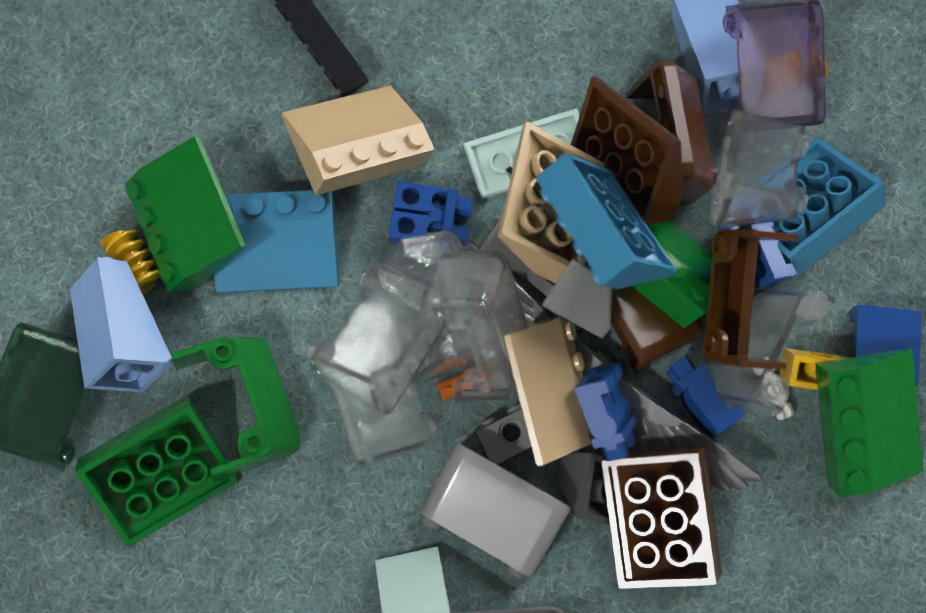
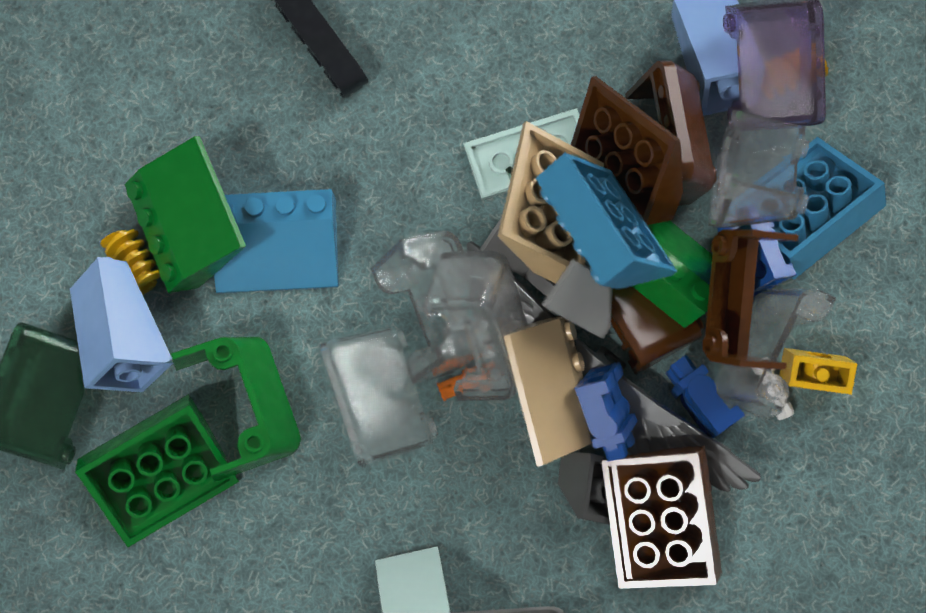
(357, 139): tan slope -> none
(382, 339): clear windscreen -> none
(427, 210): blue hips -> none
(494, 511): light grey windscreen -> none
(495, 446): light grey brick -> none
(869, 421): green slope -> none
(886, 330): blue panel -> none

